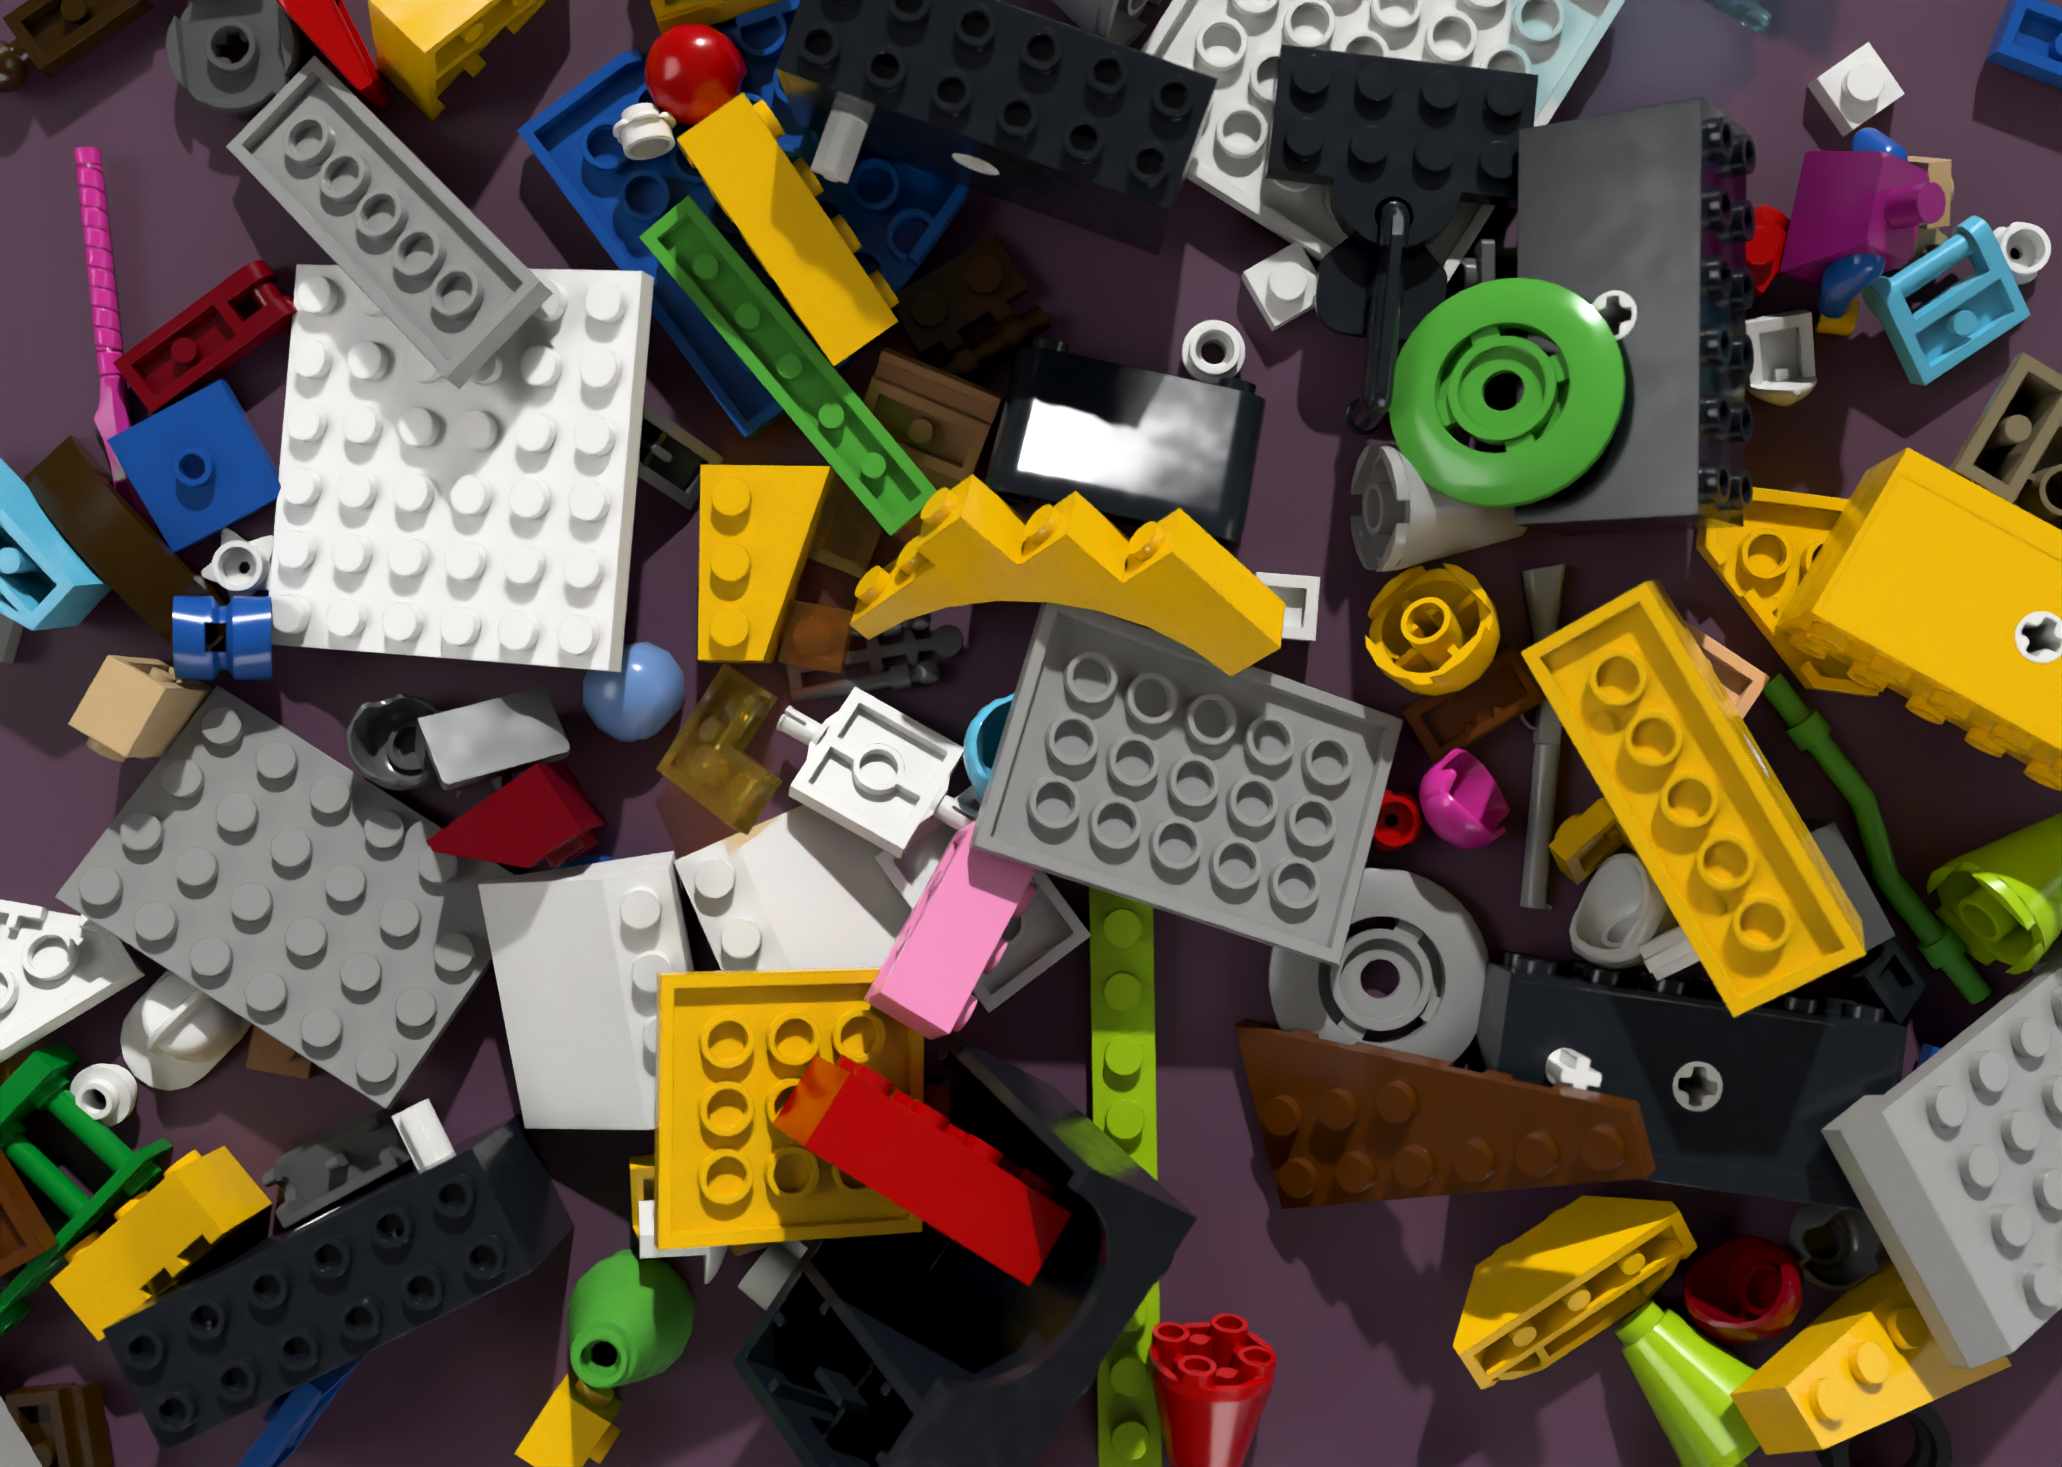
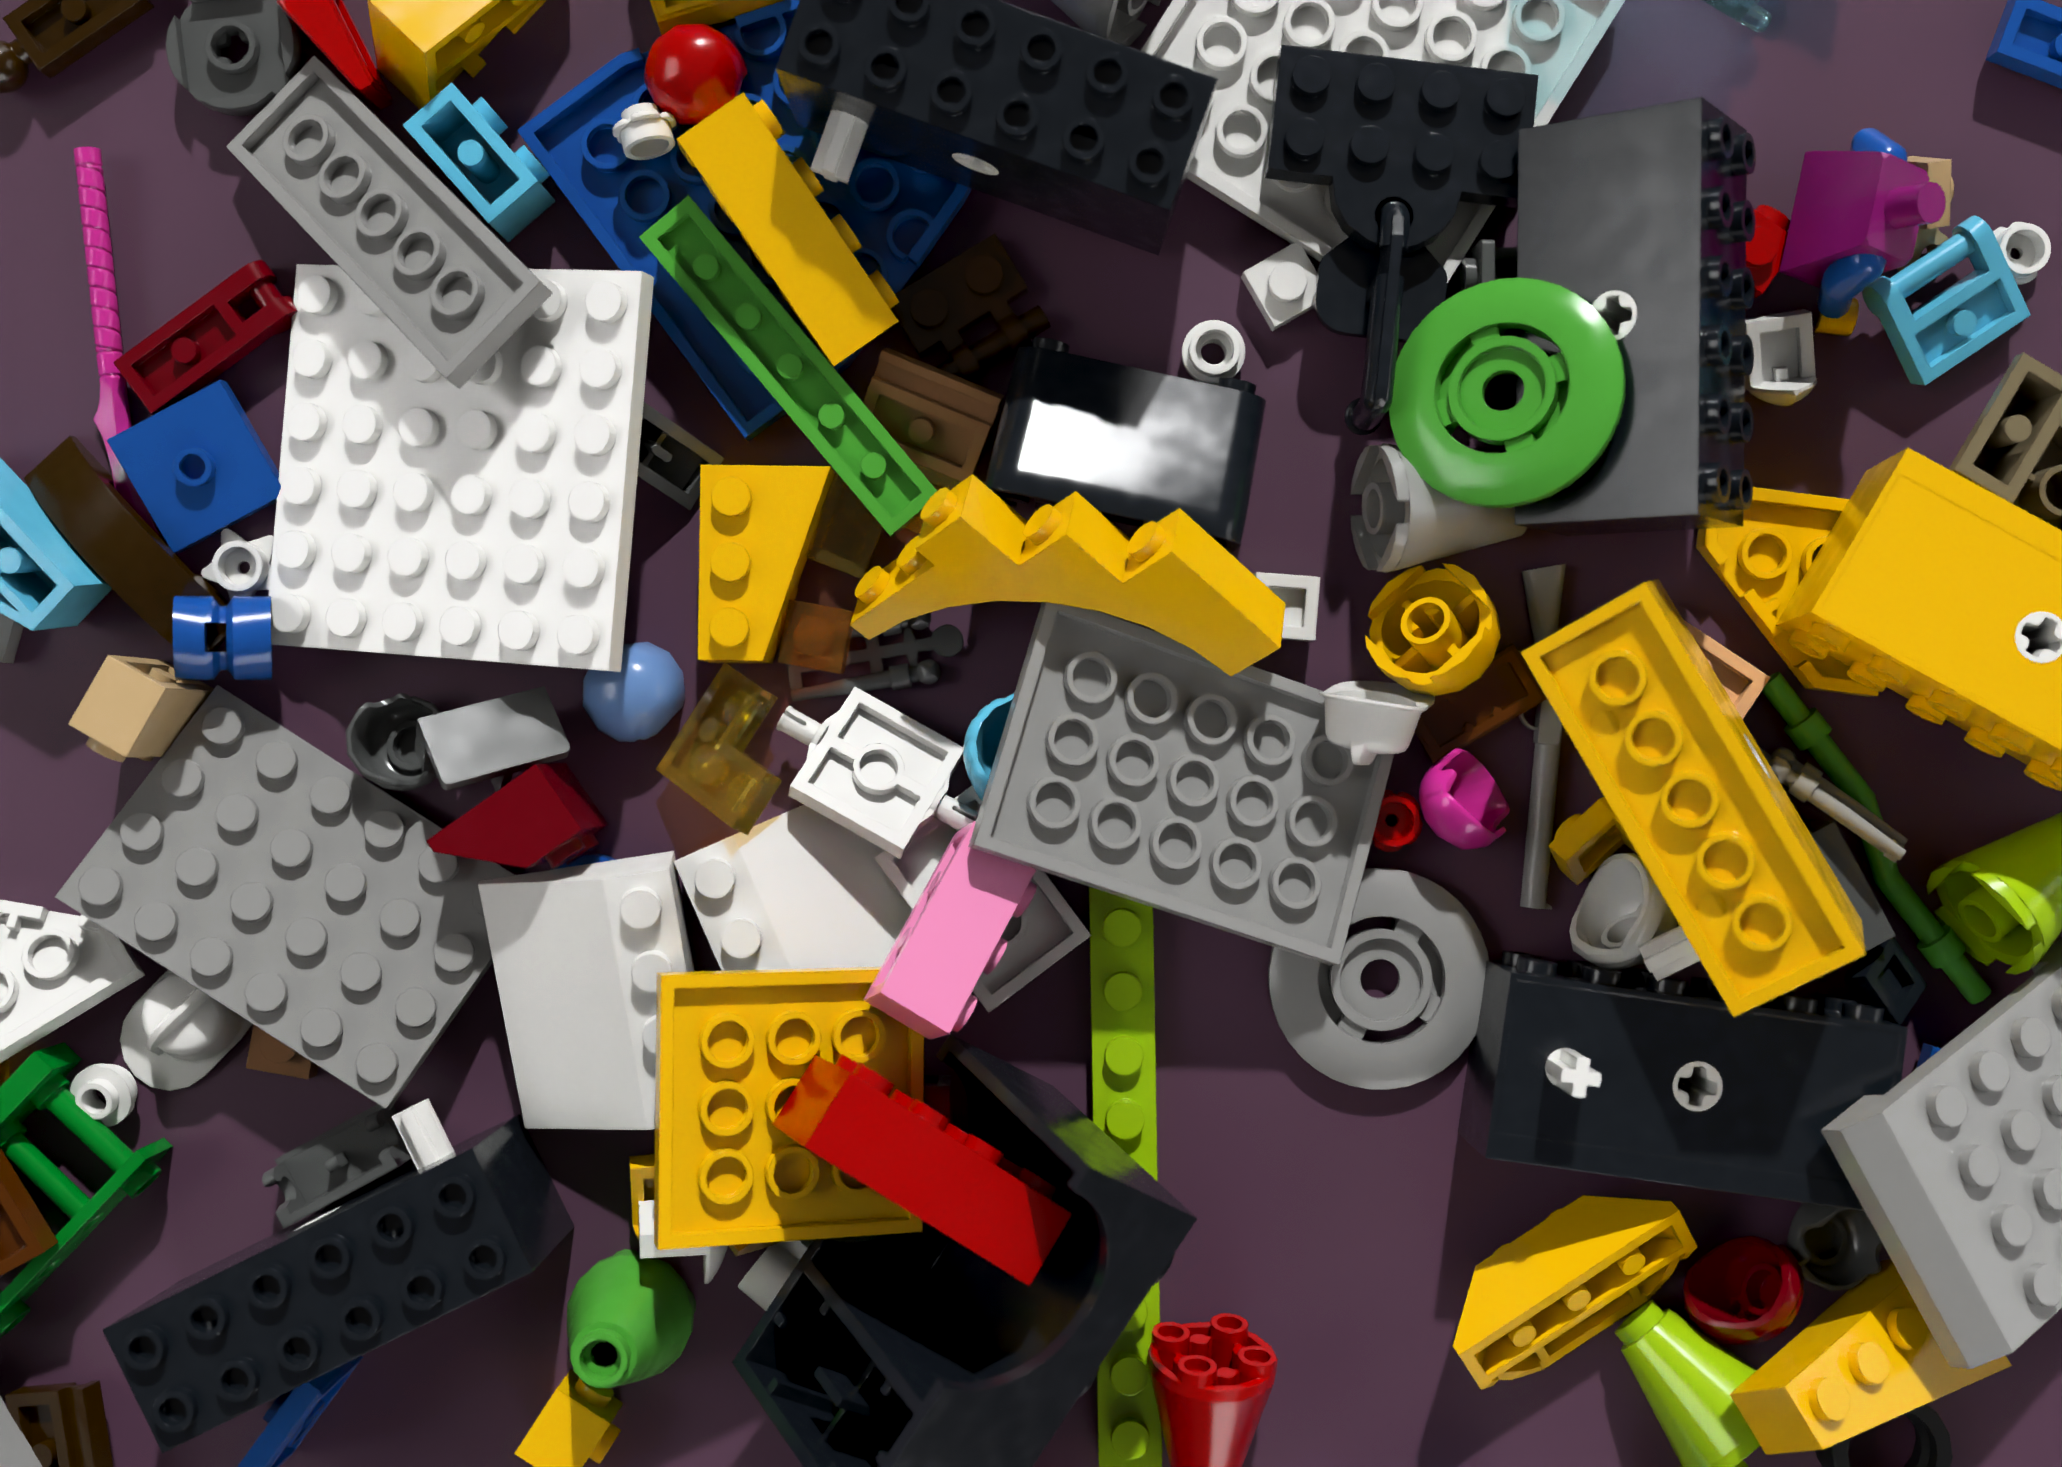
(159, 1237): yellow wedge -> none
(480, 164): none -> medium azure brick
(1372, 717): none -> white piece
(1409, 1125): reddish brown wing -> none
(1807, 784): none -> light grey piece
(1855, 89): white plate -> none

